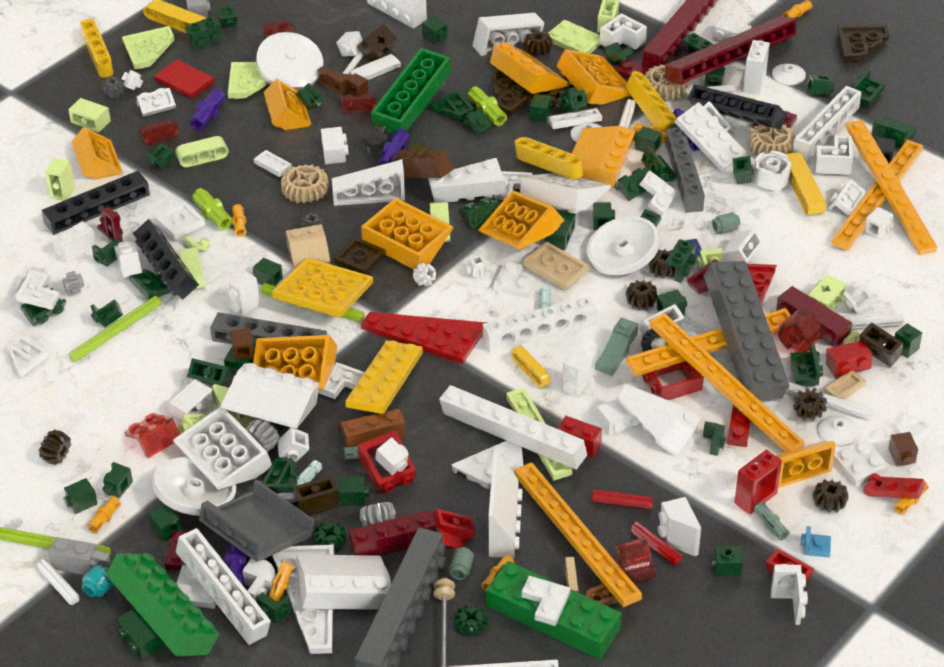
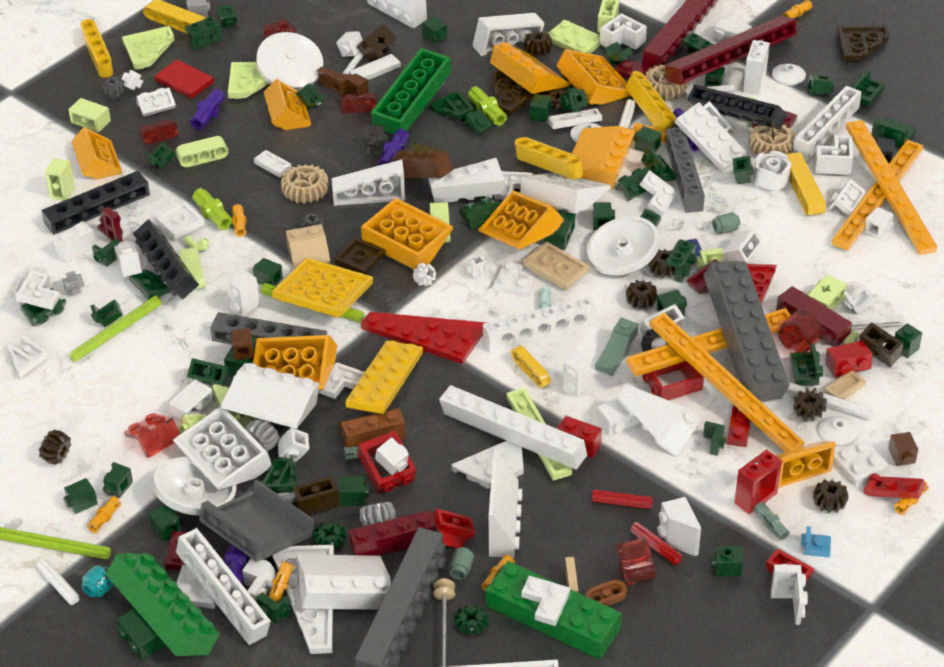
(76, 556): light grey hinge -> none
(309, 473): light aqua axle -> none
(333, 145): white brick -> none
(578, 535): light orange plate -> none

